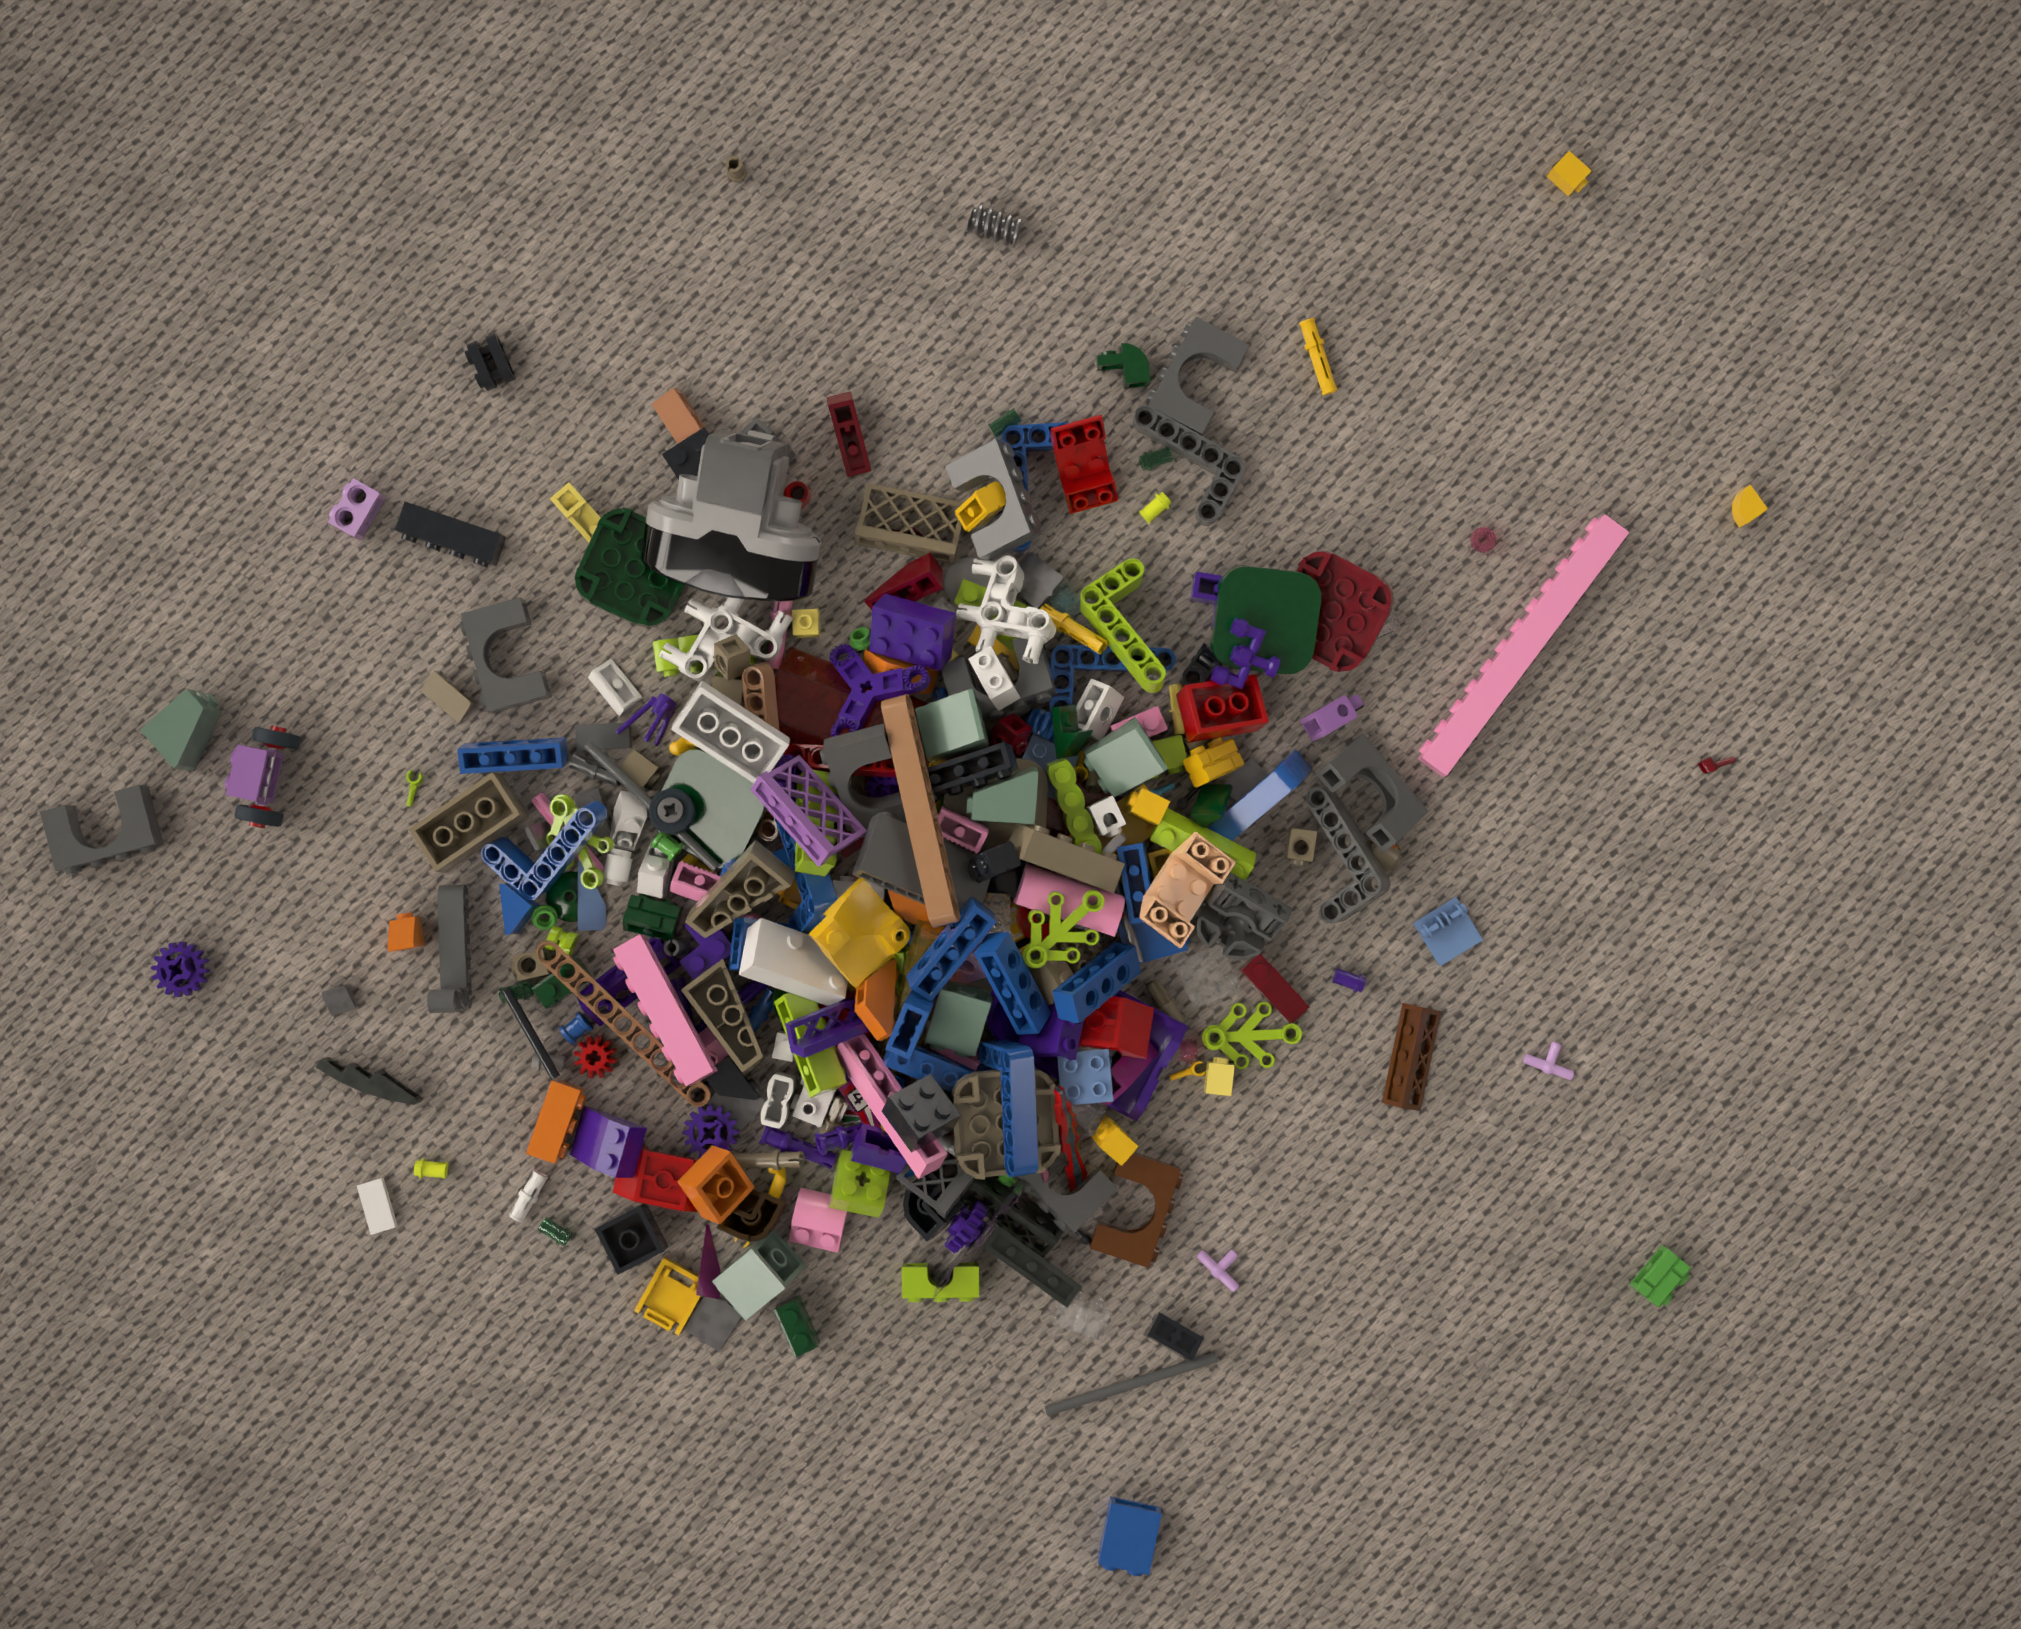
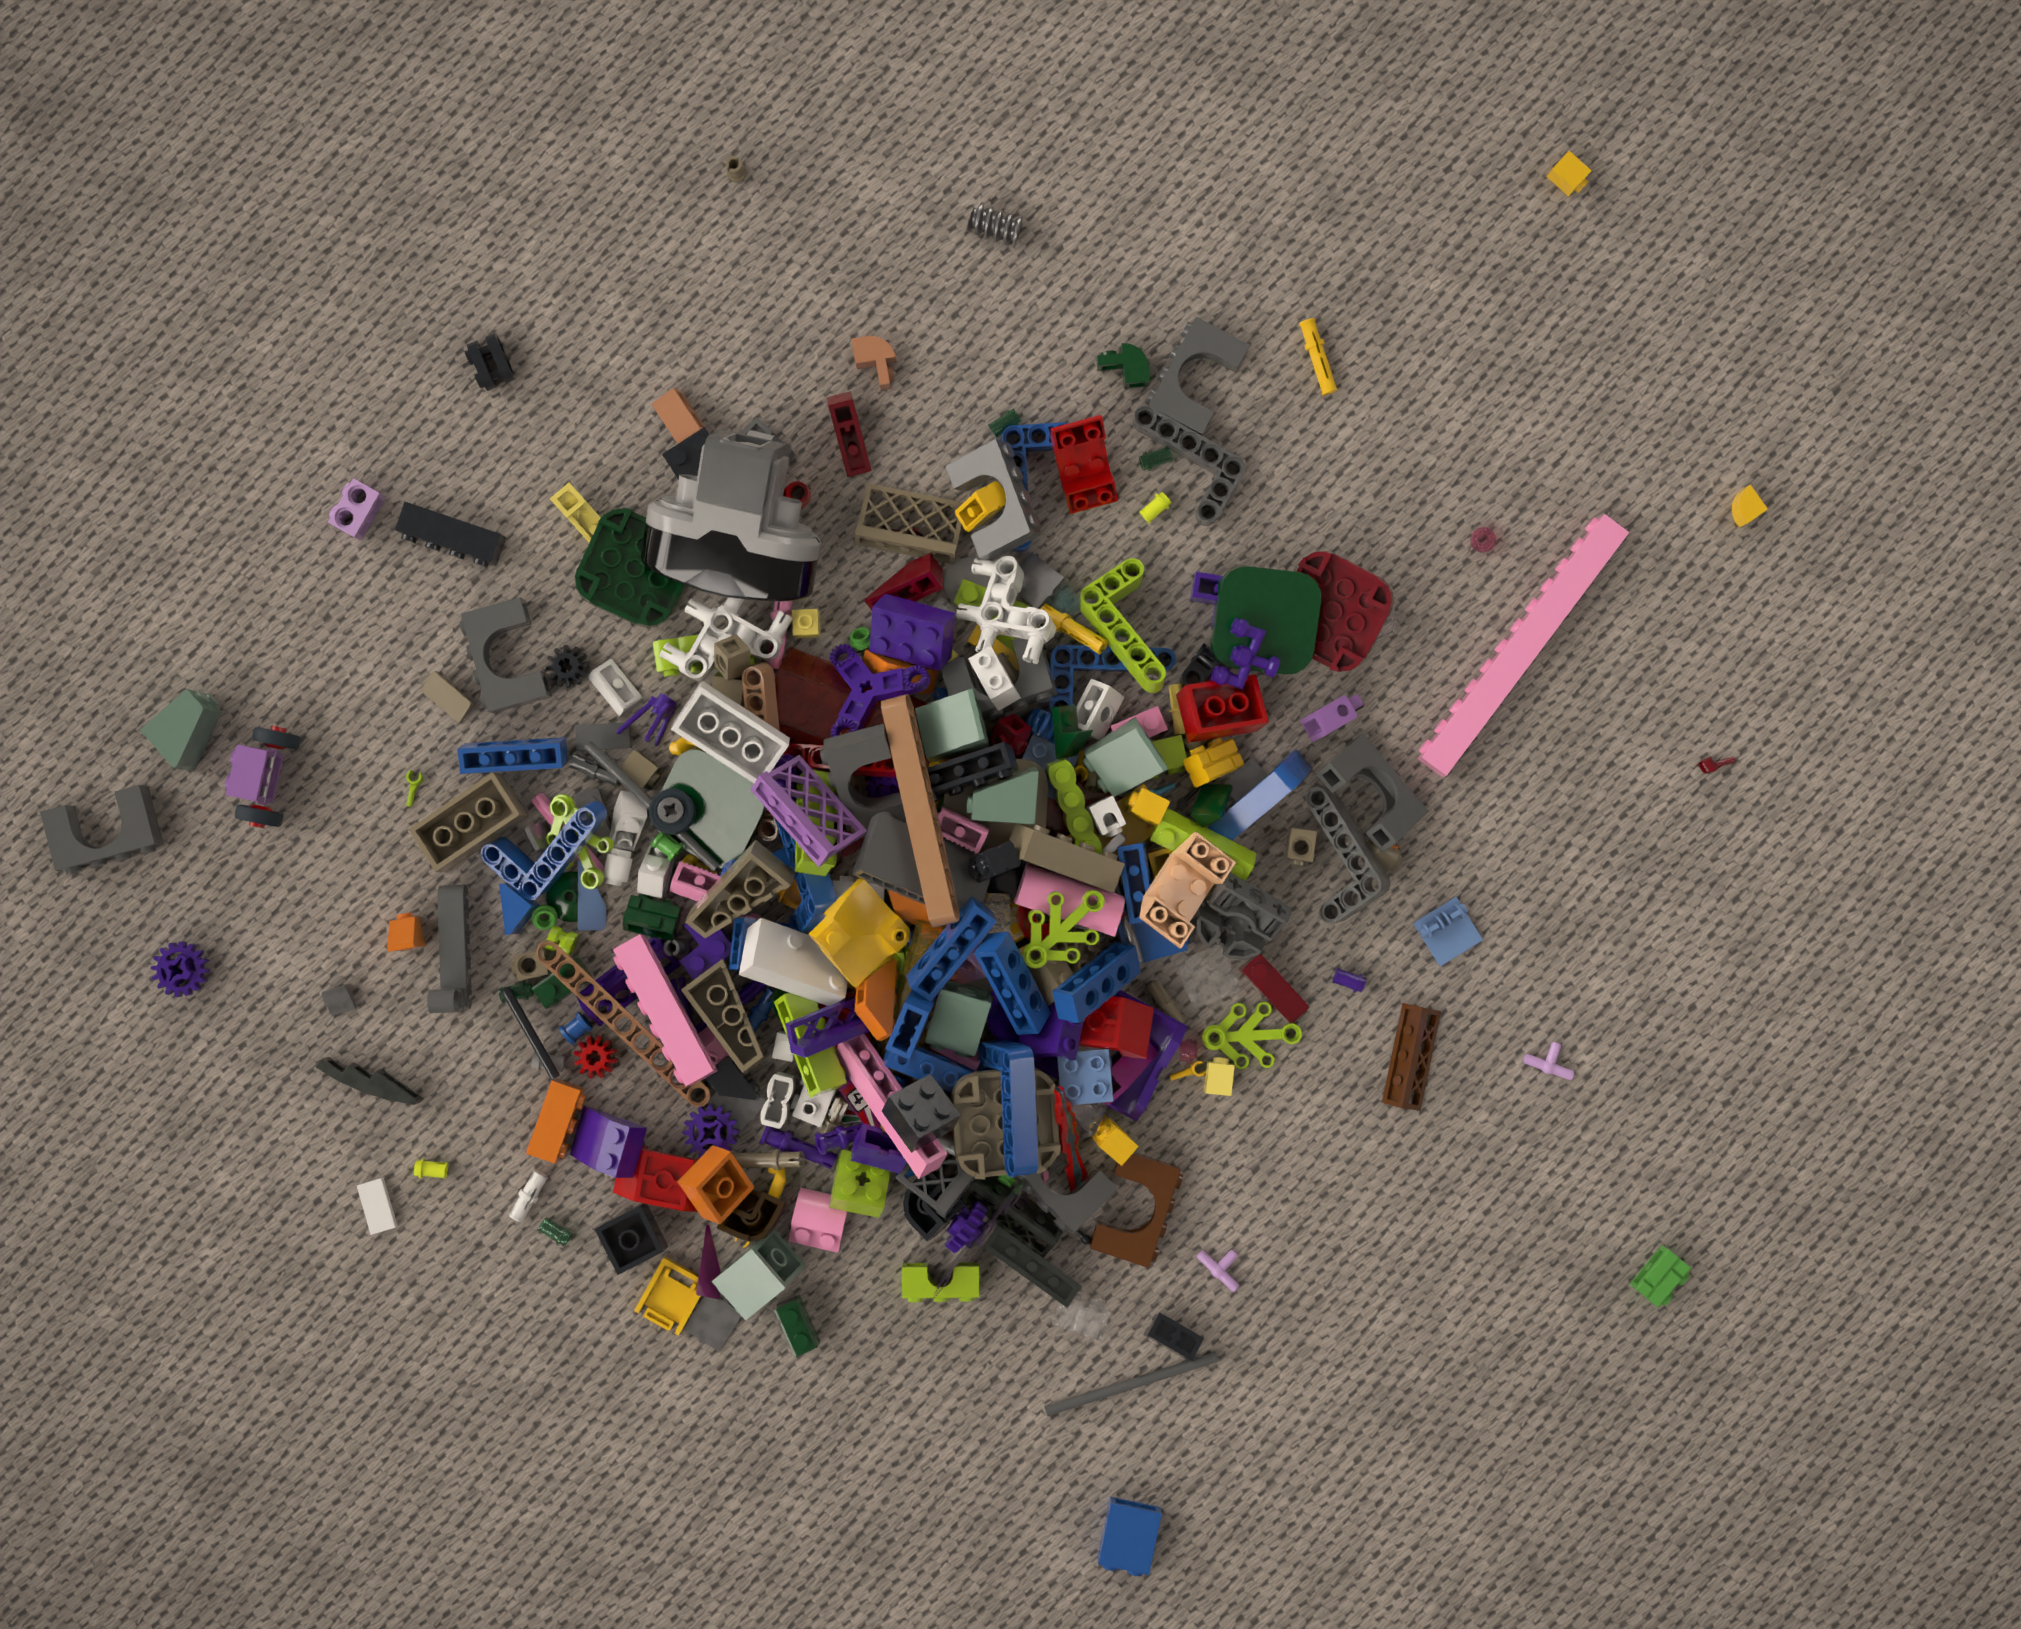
(559, 671): none -> black gear
(875, 351): none -> nougat brick

